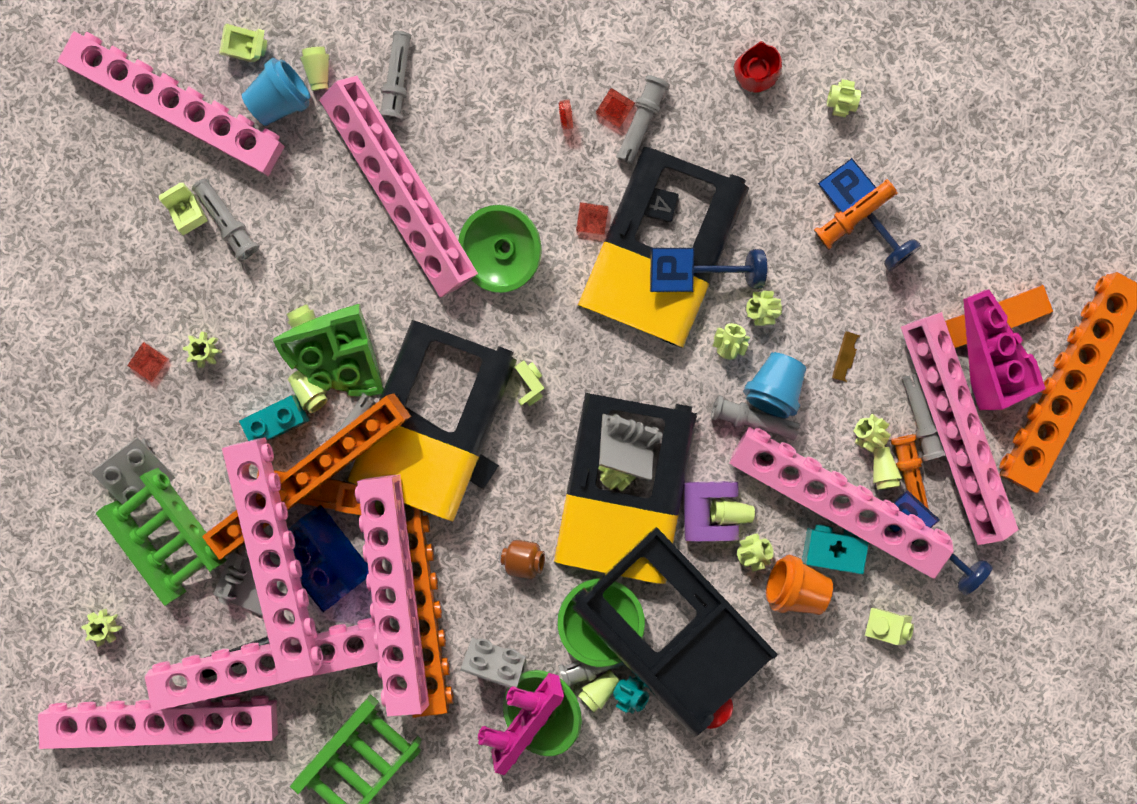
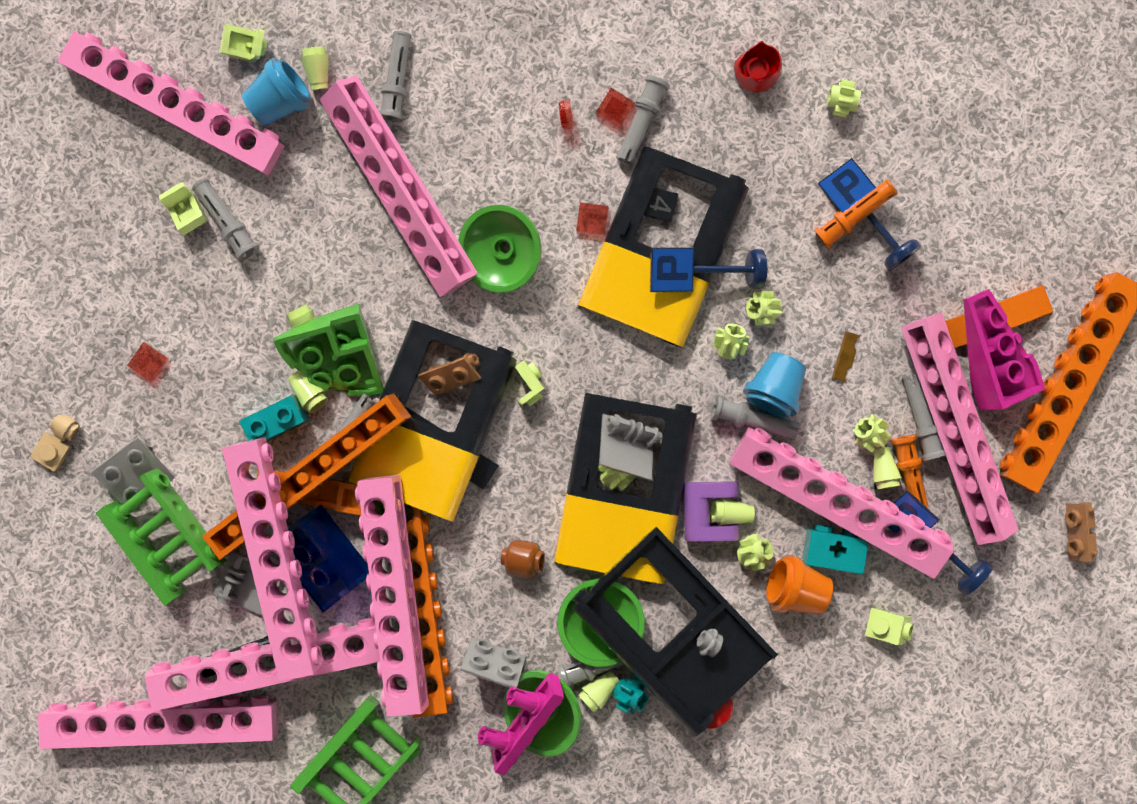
(51, 448): none -> tan plate
(107, 632): yellowish green gear -> none
(210, 349): yellowish green gear -> none
(451, 374): none -> medium nougat hinge
(709, 642): none -> light grey plate
(1081, 543): none -> medium nougat hinge

